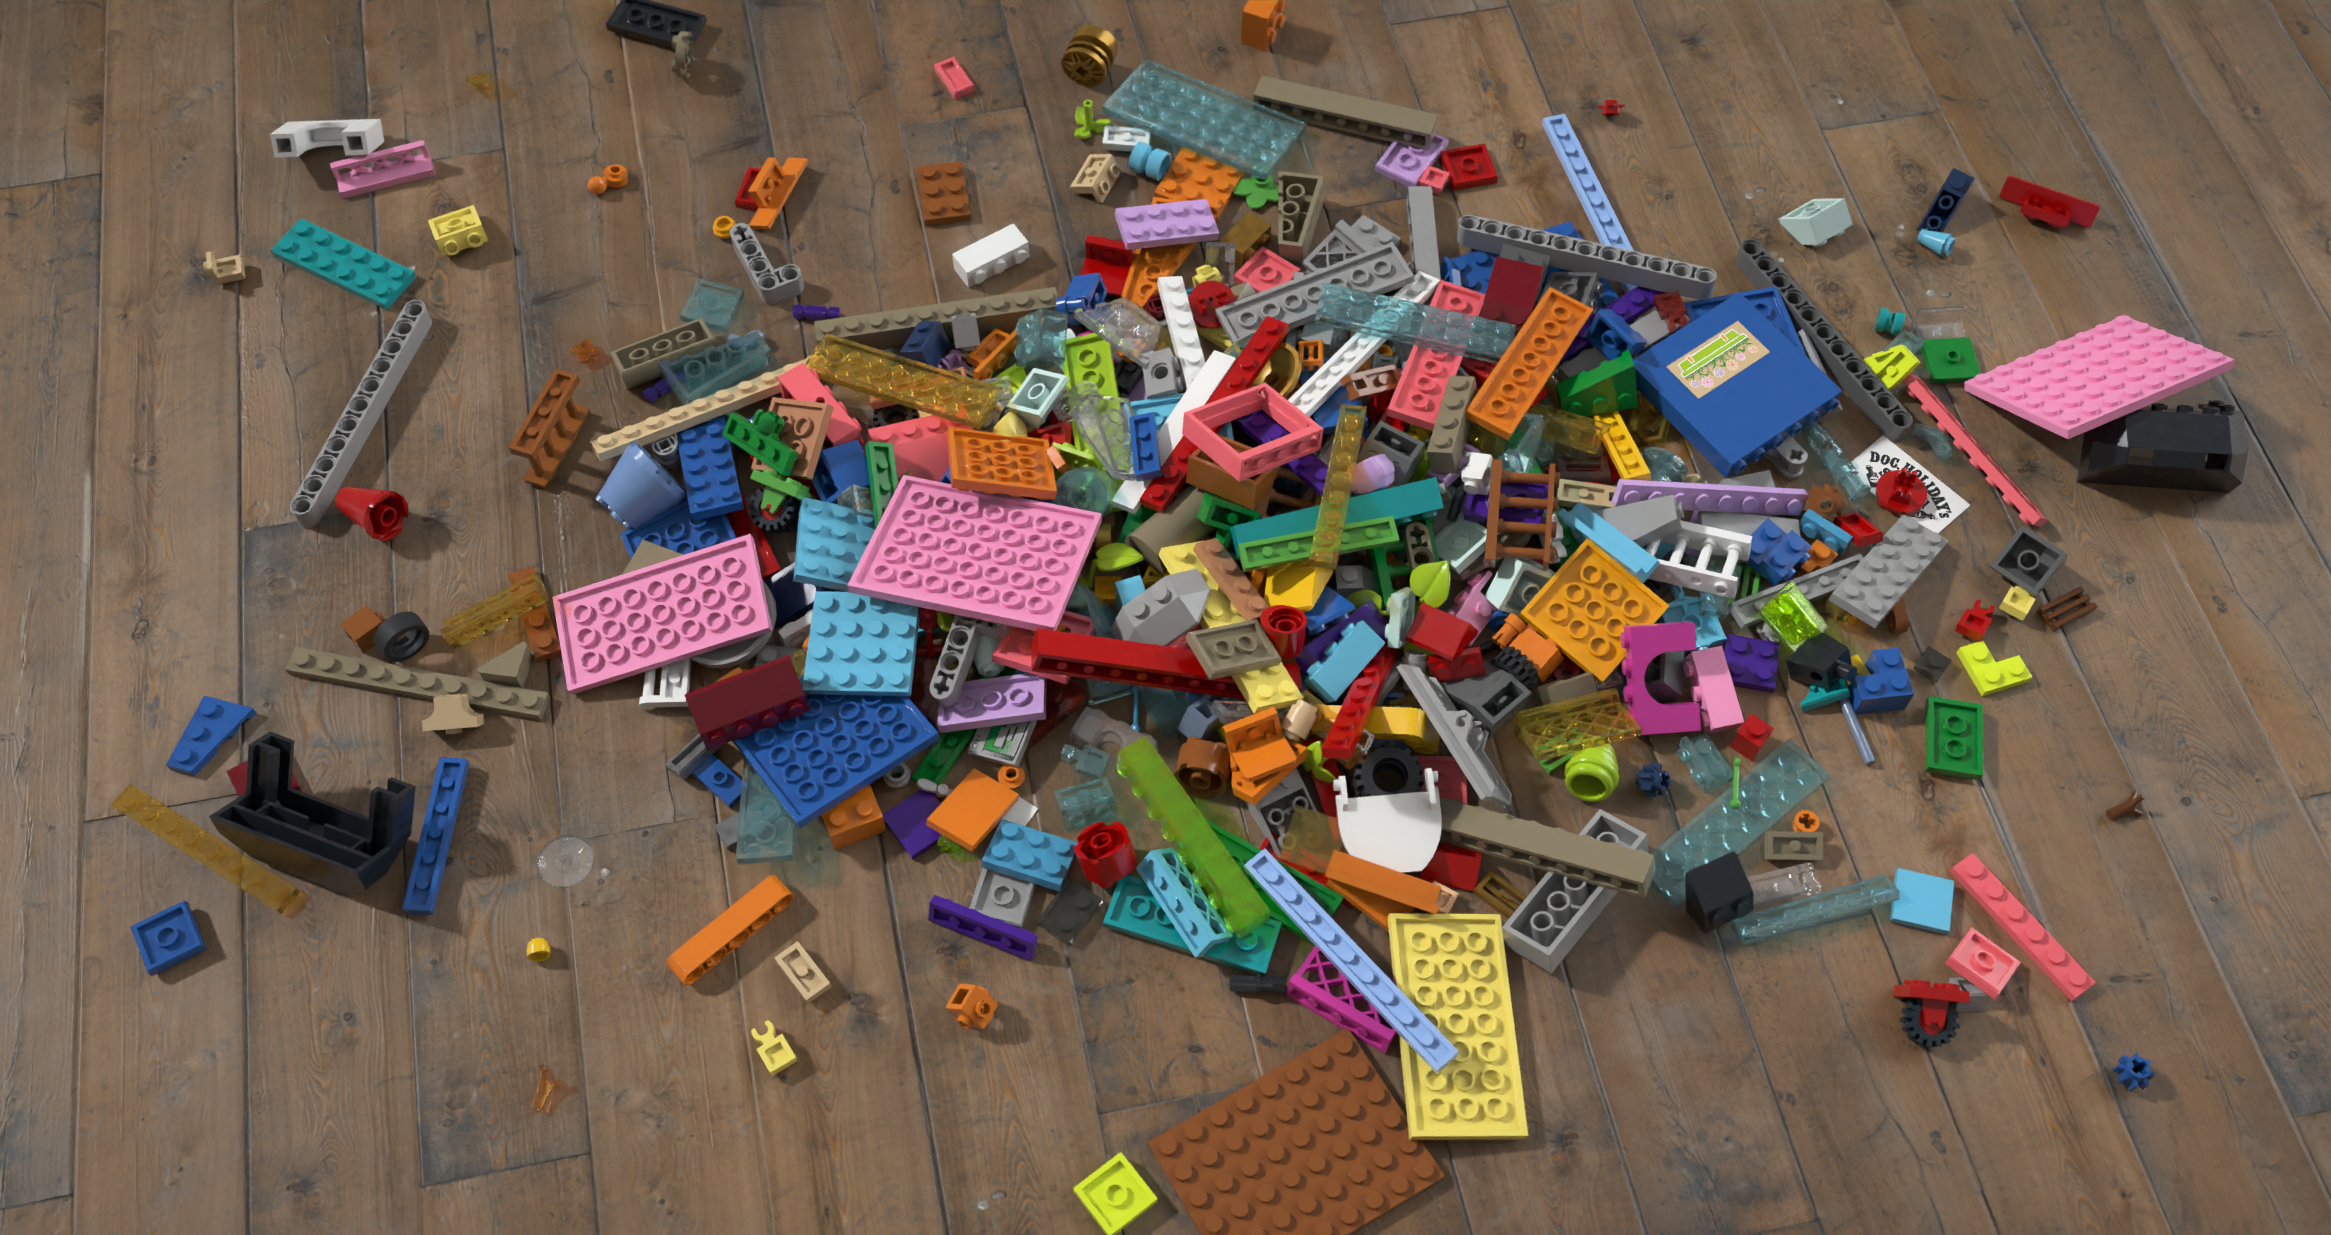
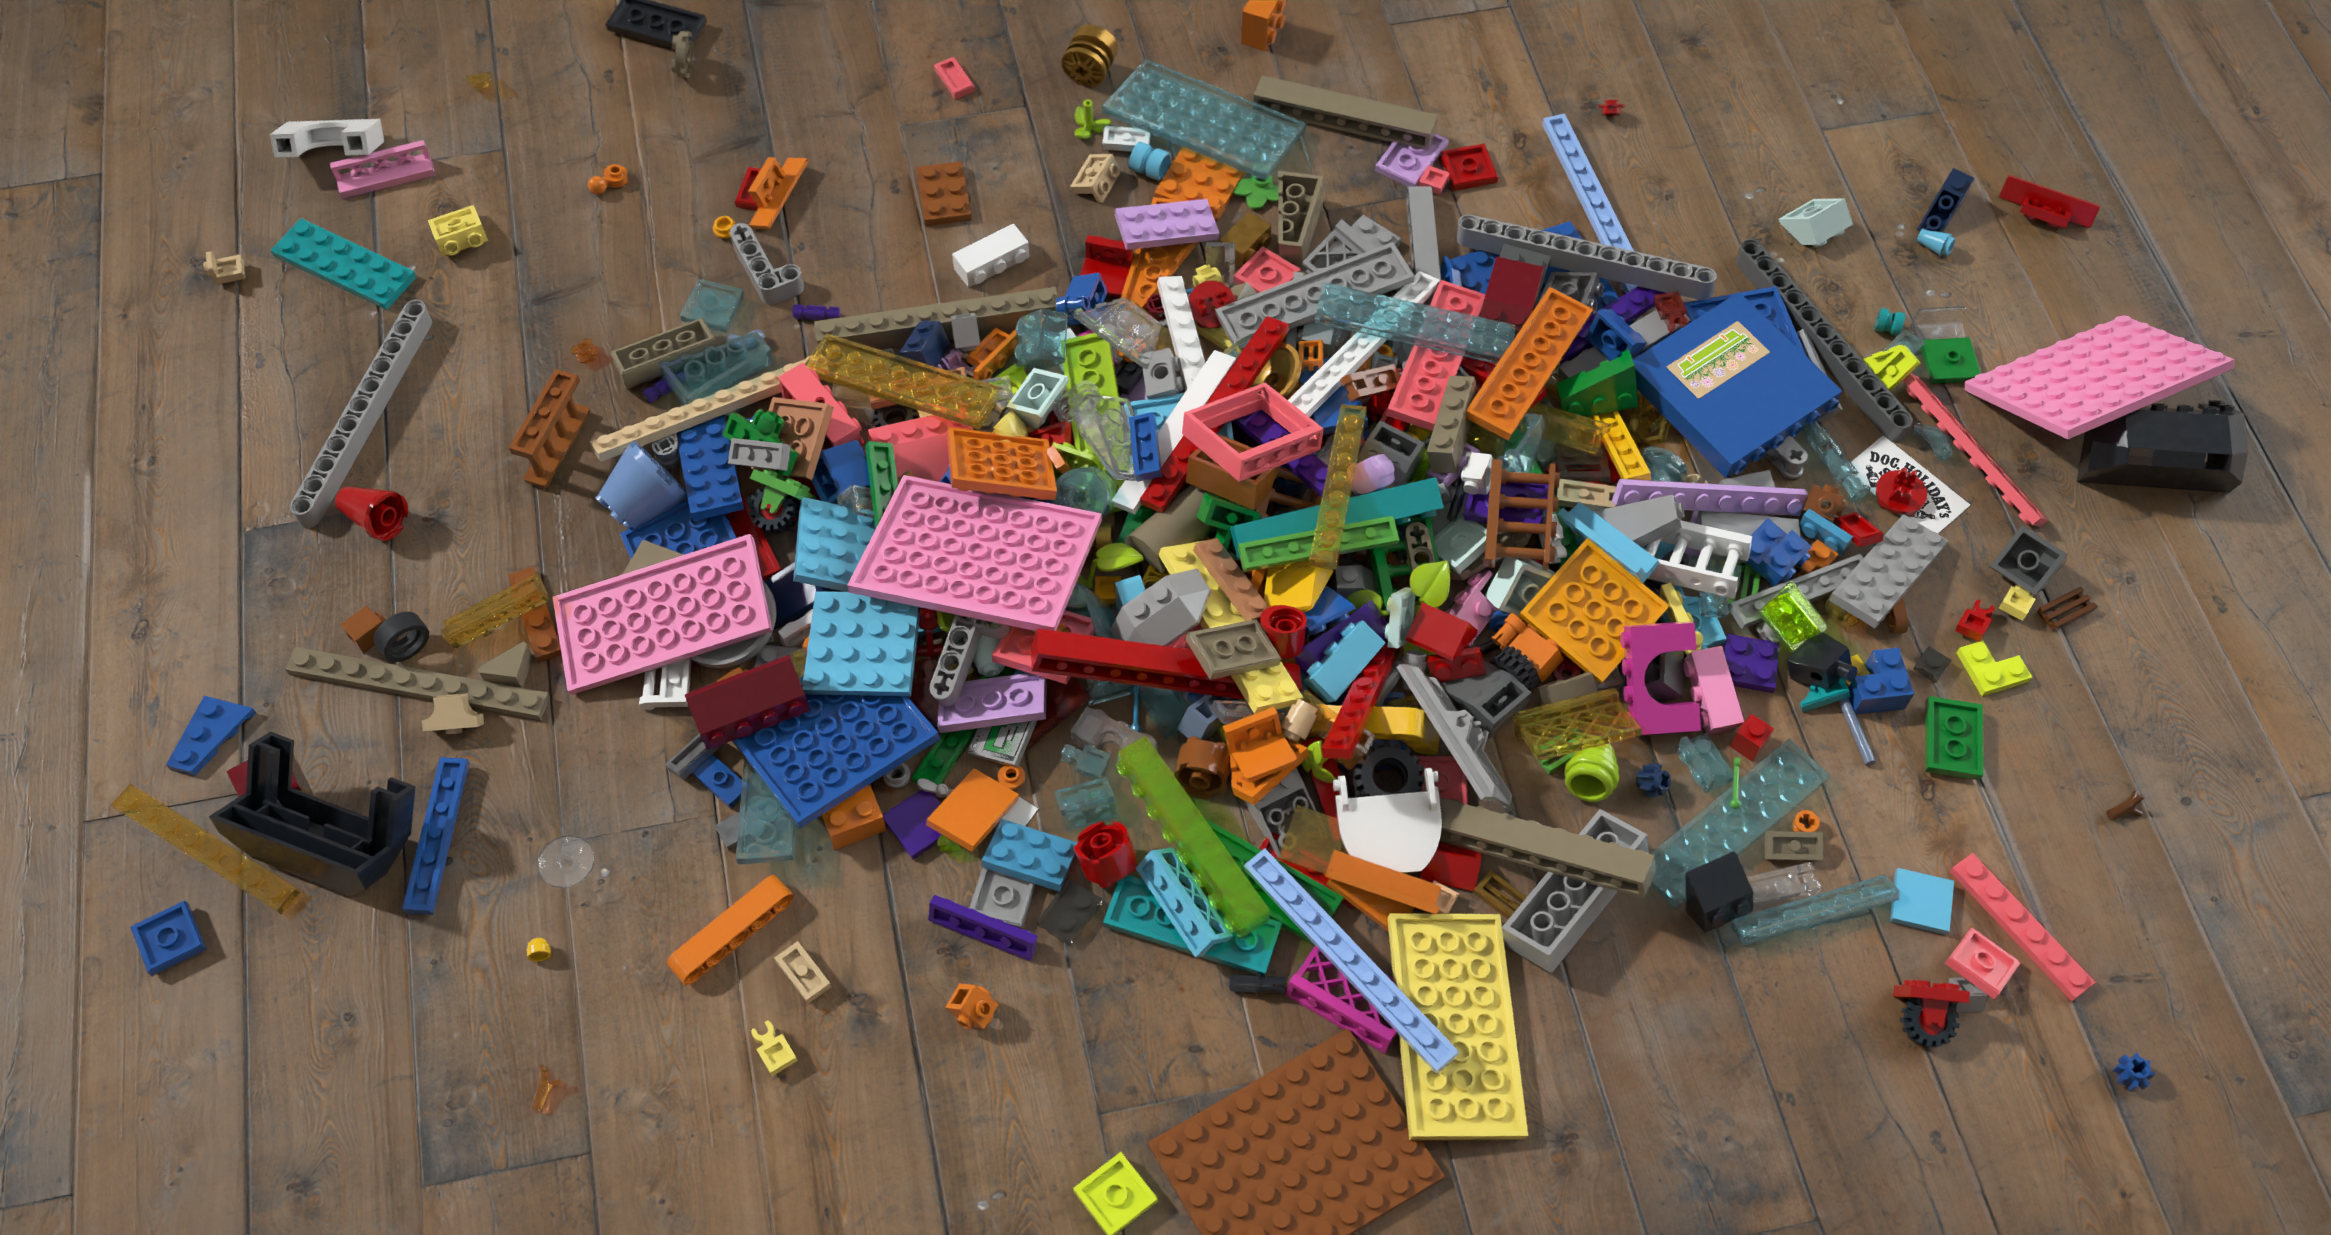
(759, 454): none -> light grey plate
(1676, 611): none -> light yellow plate

